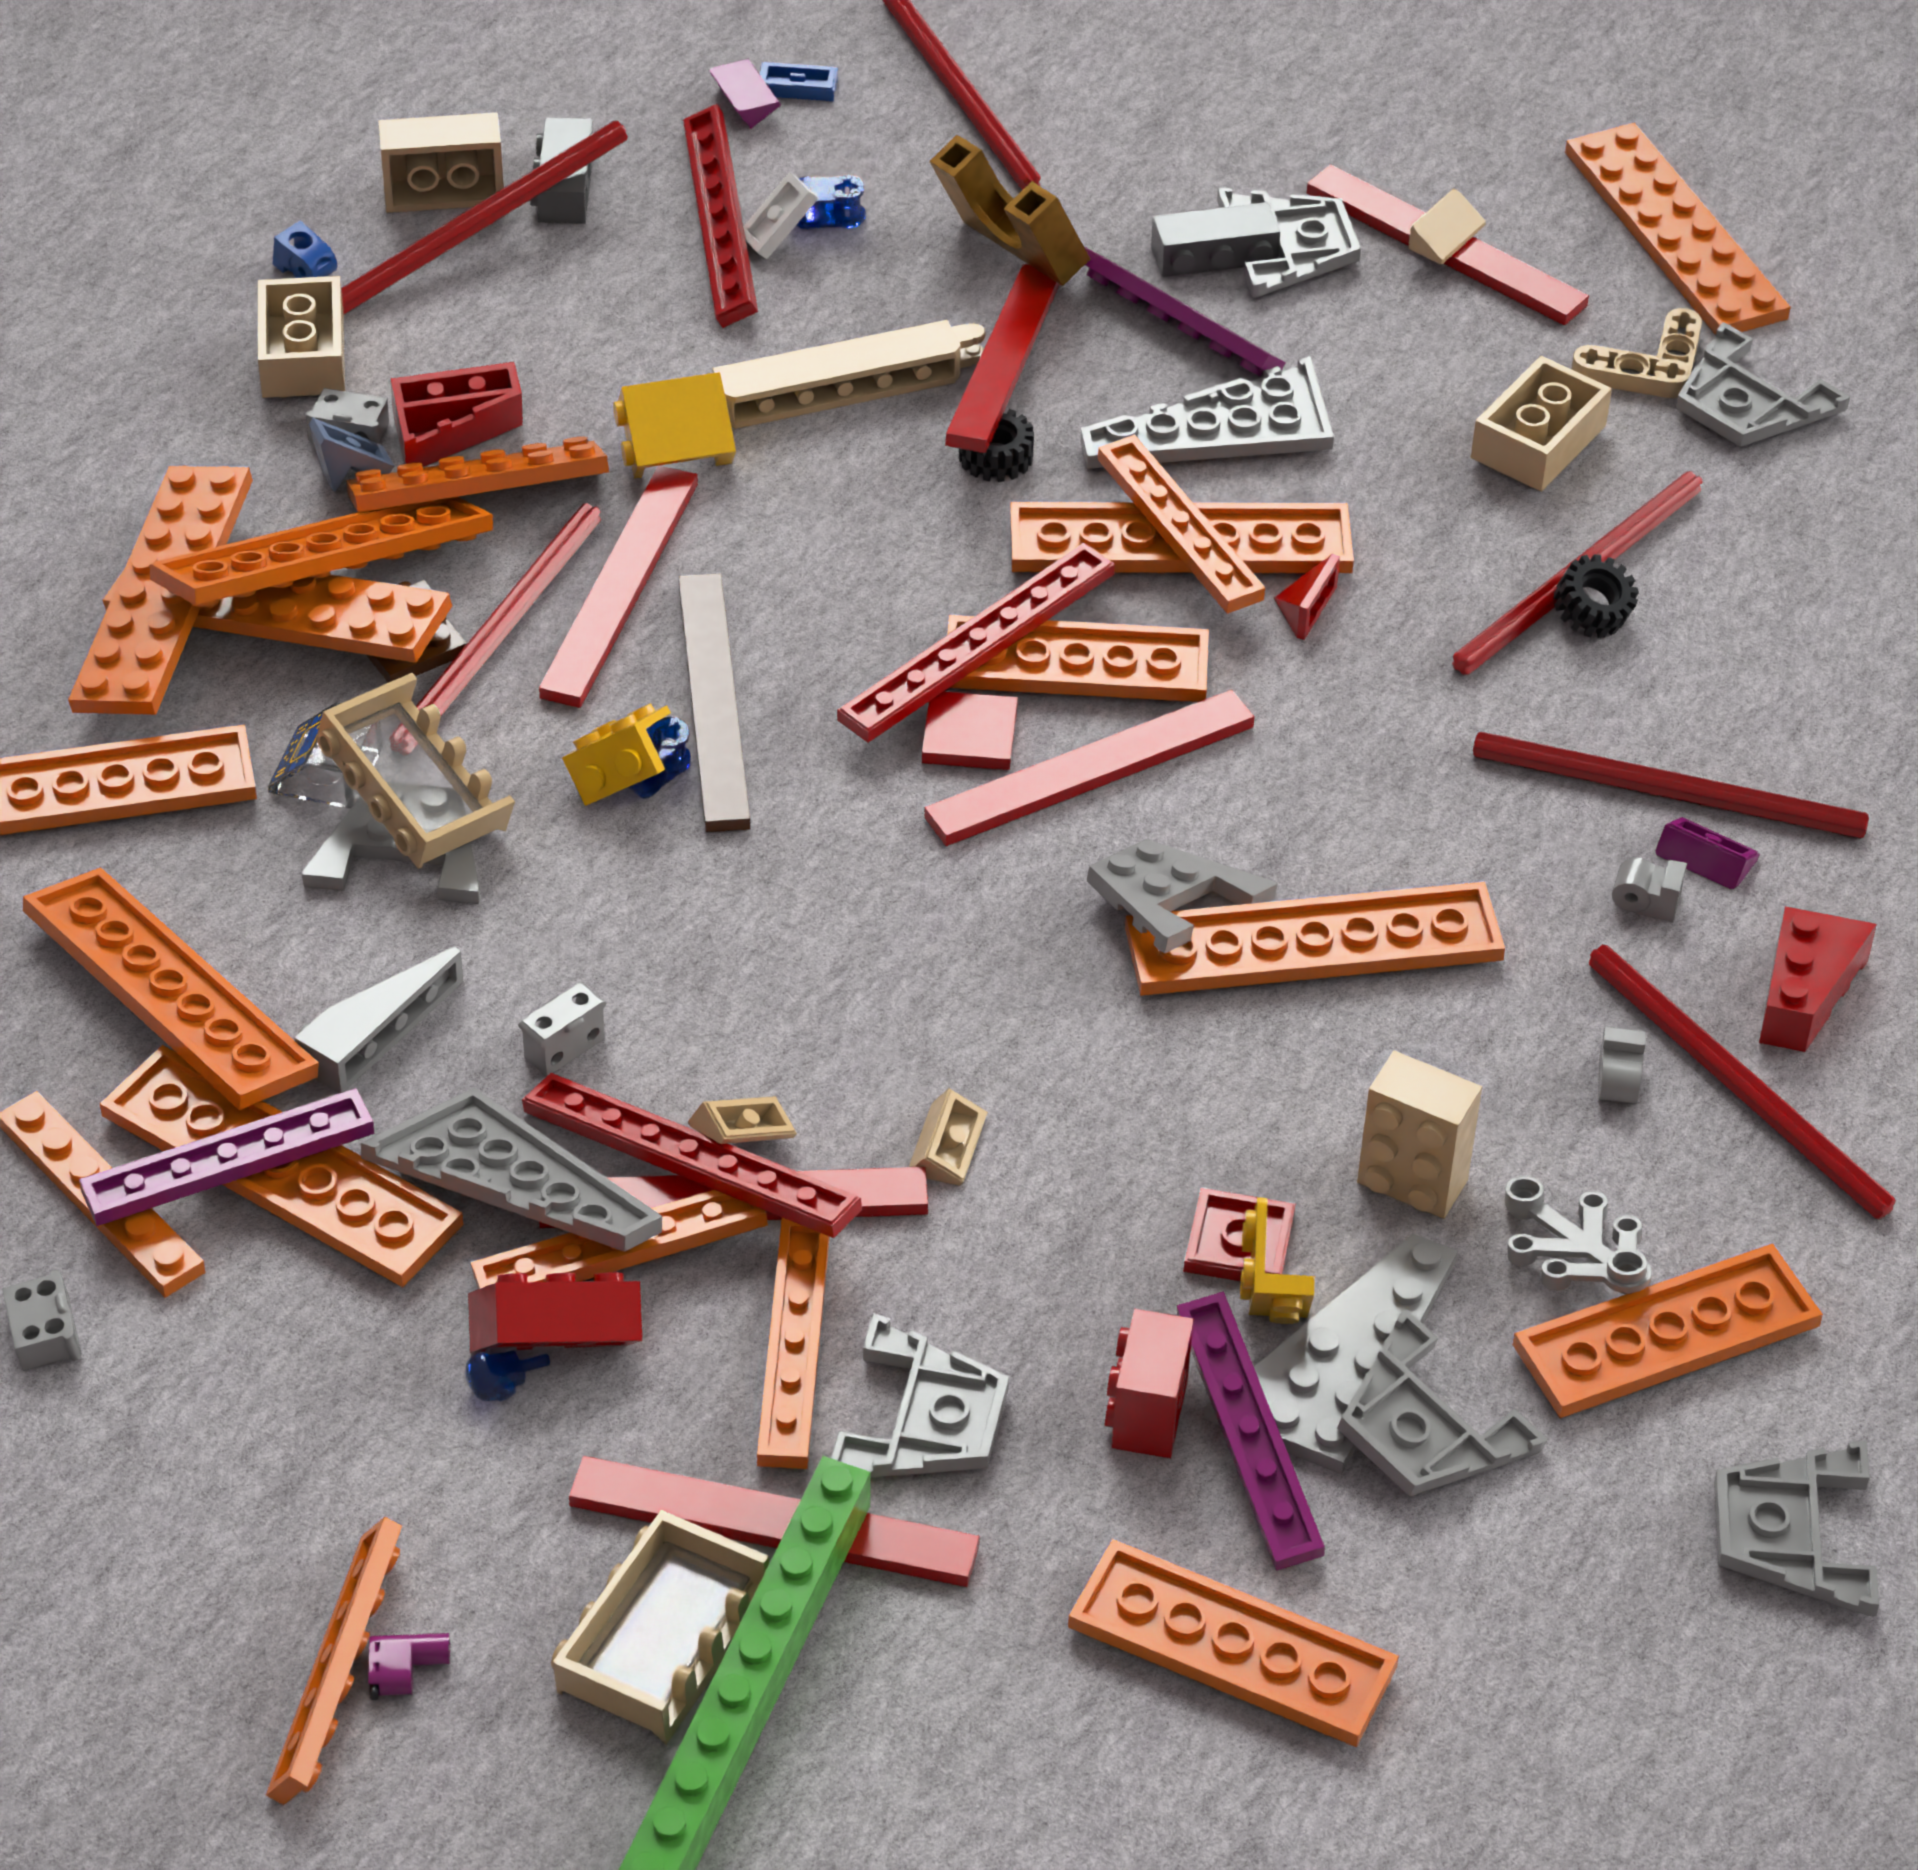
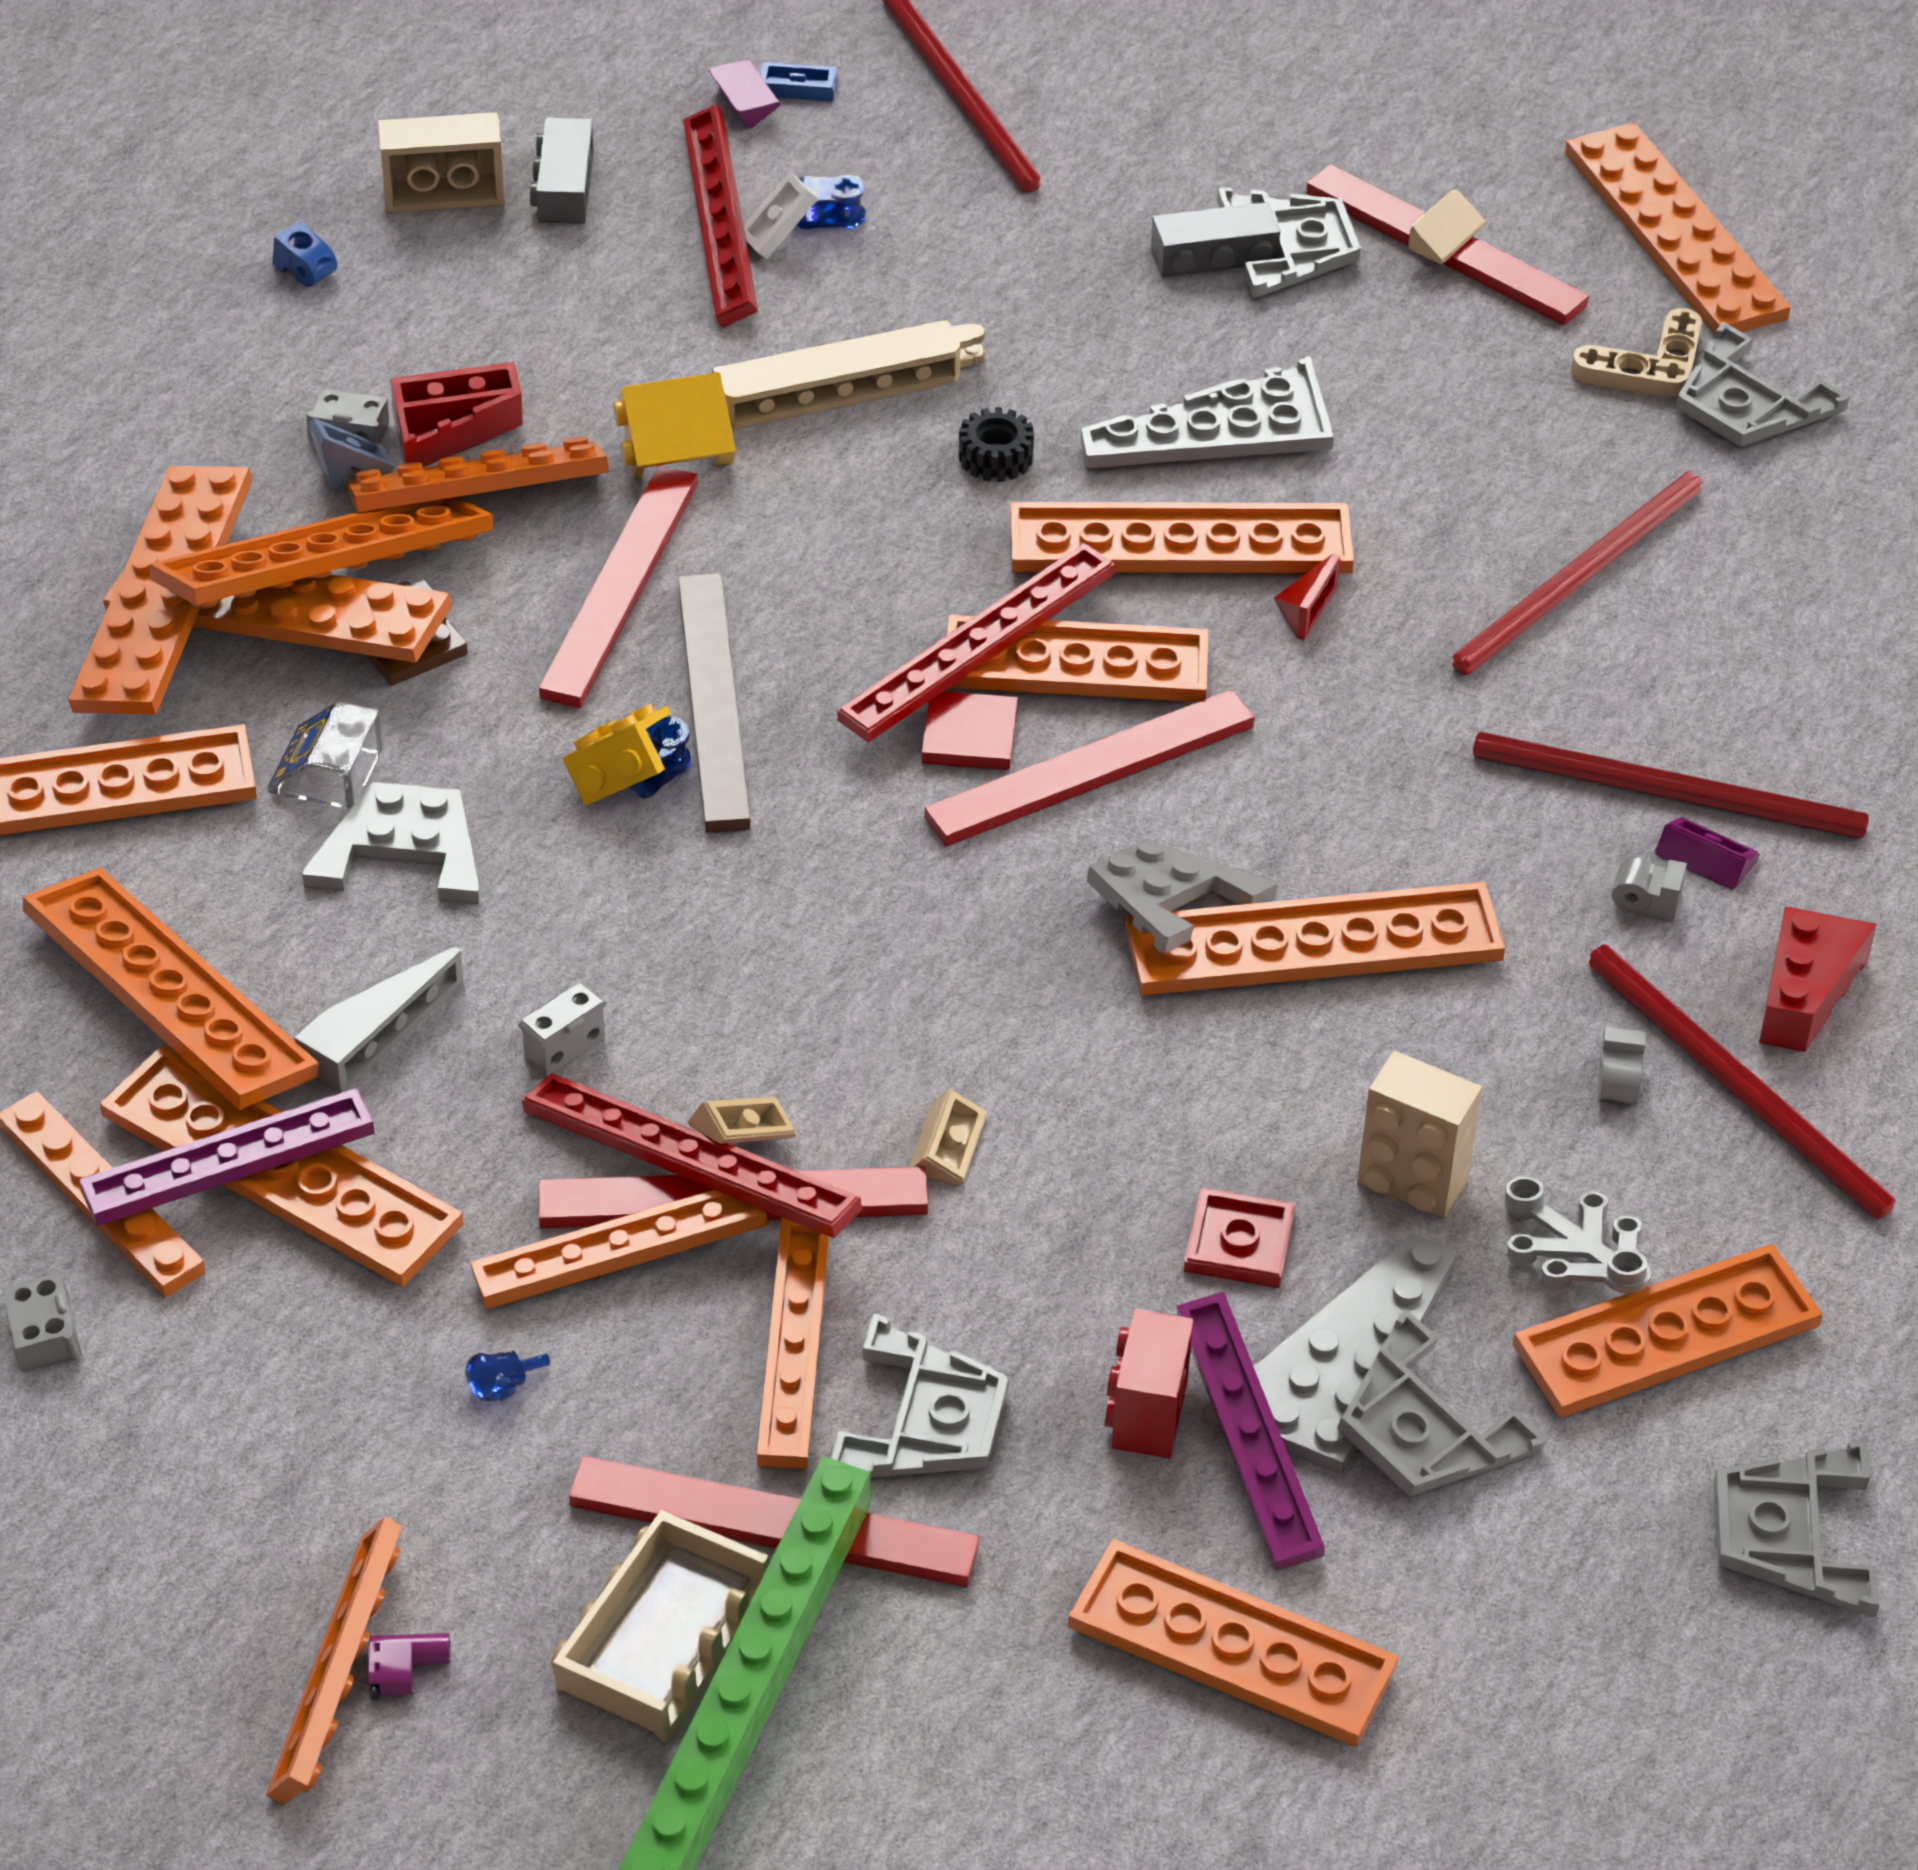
(300, 336): tan brick -> none
(409, 772): window -> none
(482, 215): red axle -> none
(503, 1161): light grey wing -> none
(511, 609): axle -> none
(555, 1312): red wedge -> none
(1001, 361): red tile -> none
(1028, 226): pearl gold arch -> none
(1181, 524): orange plate -> none
(1192, 321): magenta plate -> none
(1272, 1295): yellow bracket -> none
(1541, 423): tan brick -> none
(1585, 611): black tyre -> none

